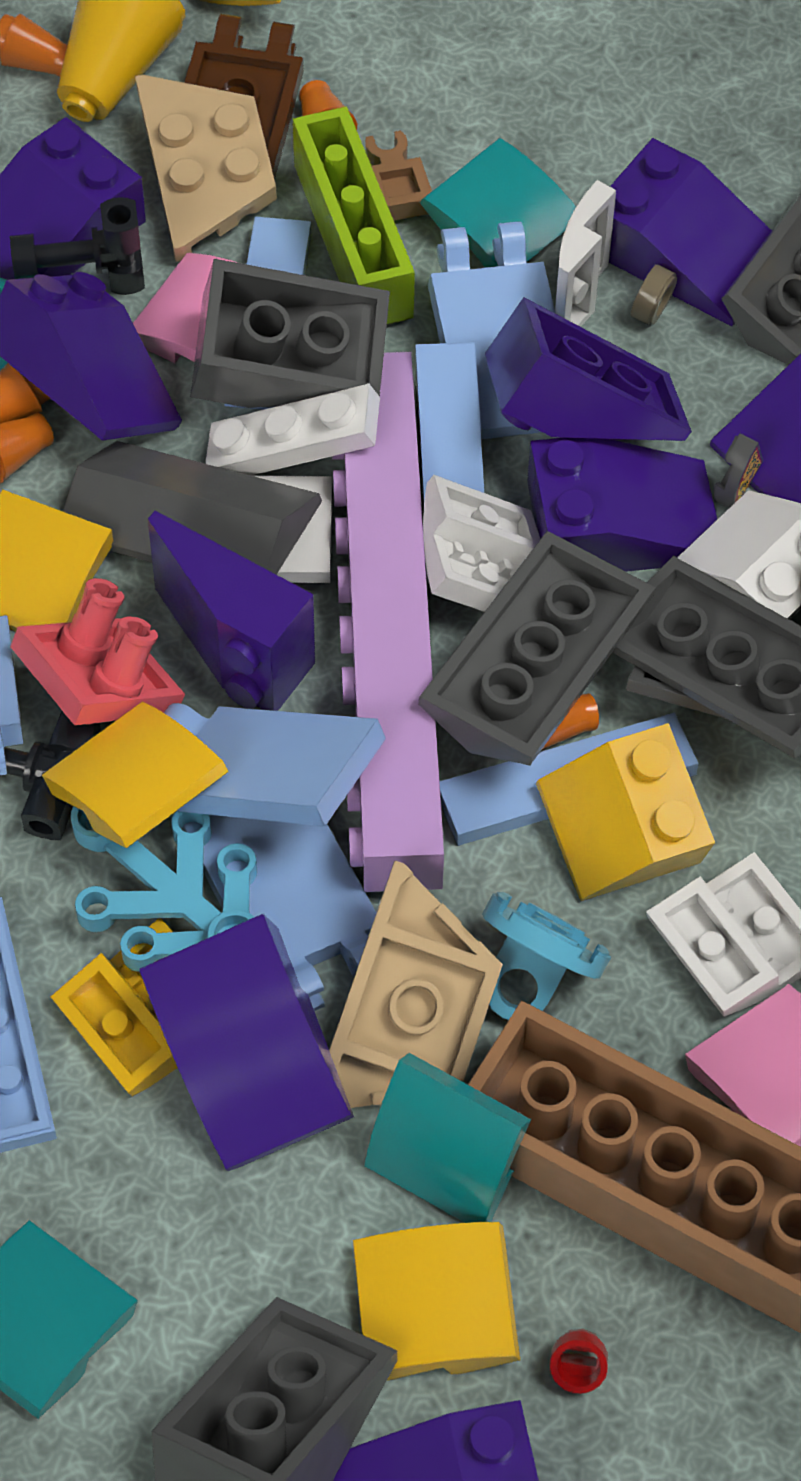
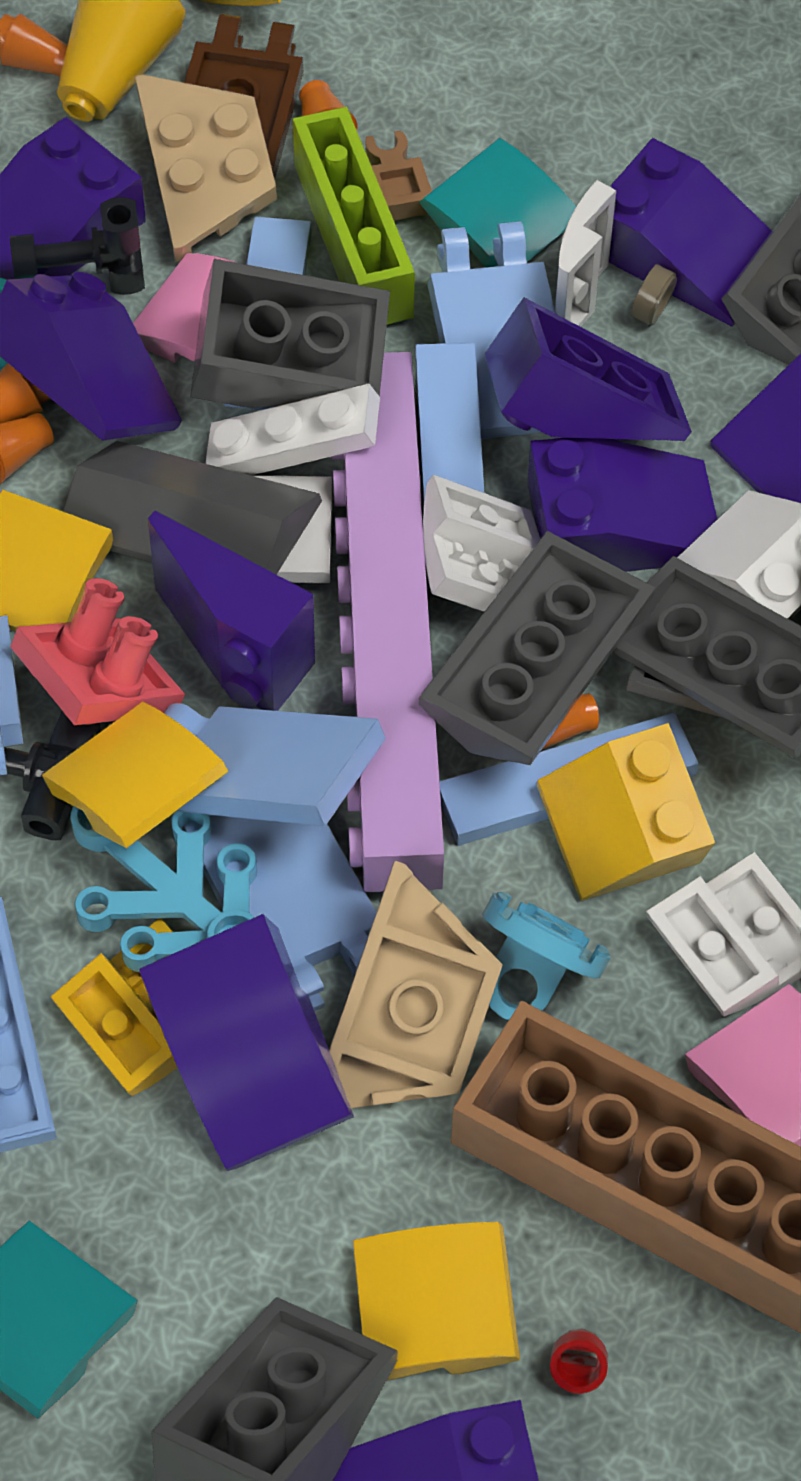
(445, 1141): teal slope -> none
(745, 462): dark grey tile -> none

